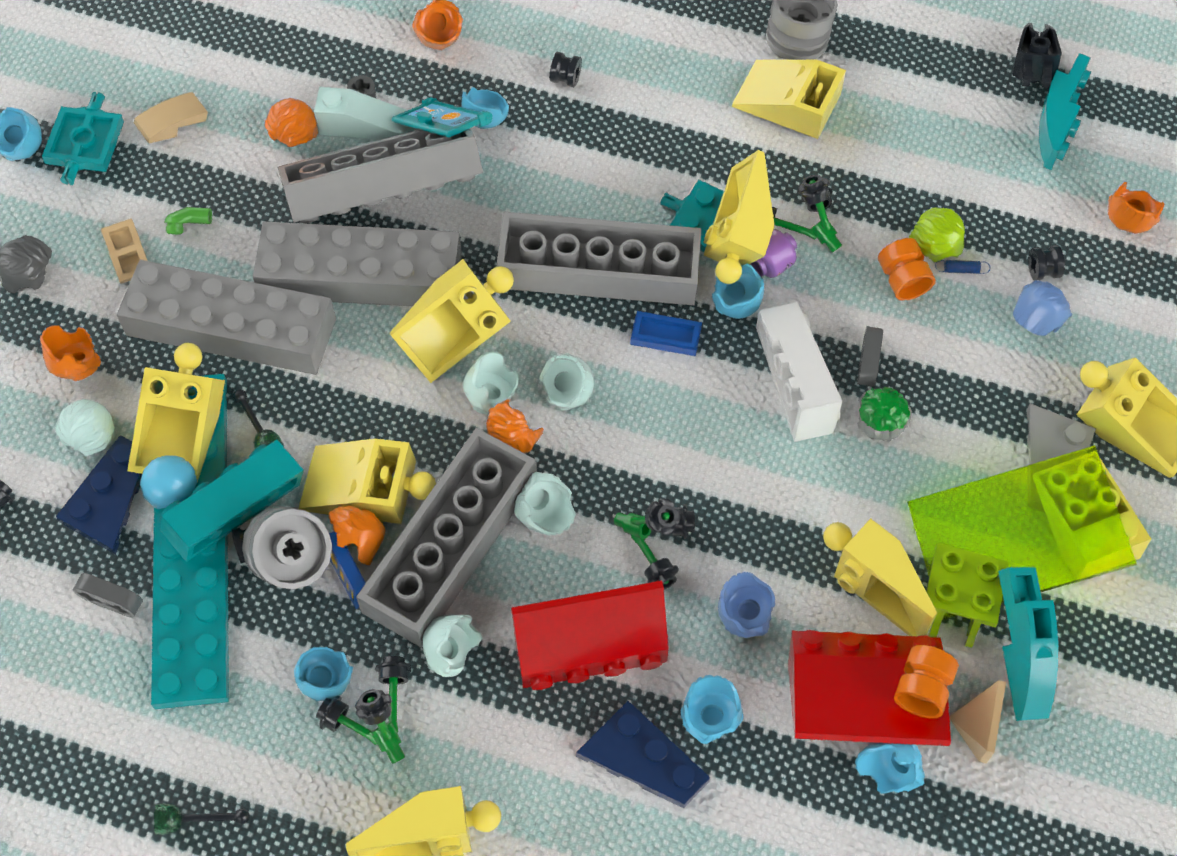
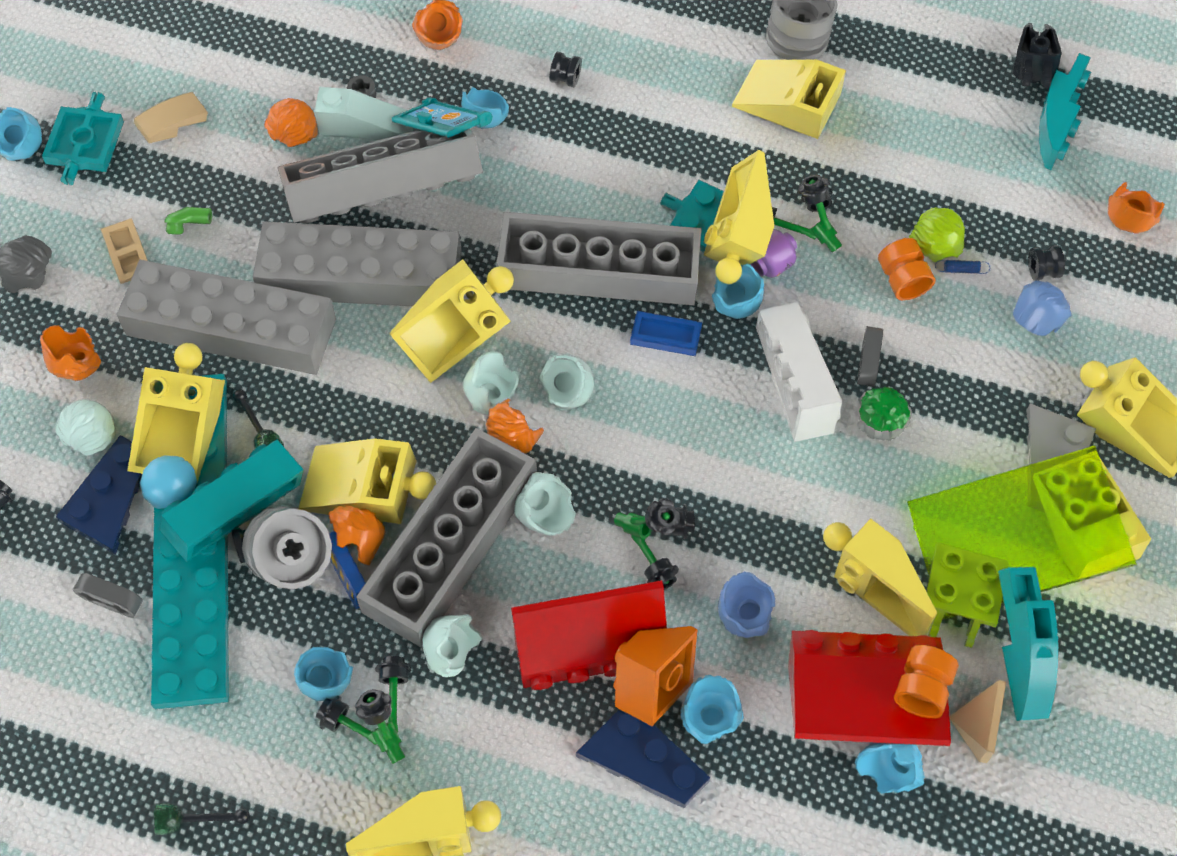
(654, 671): none -> orange slope

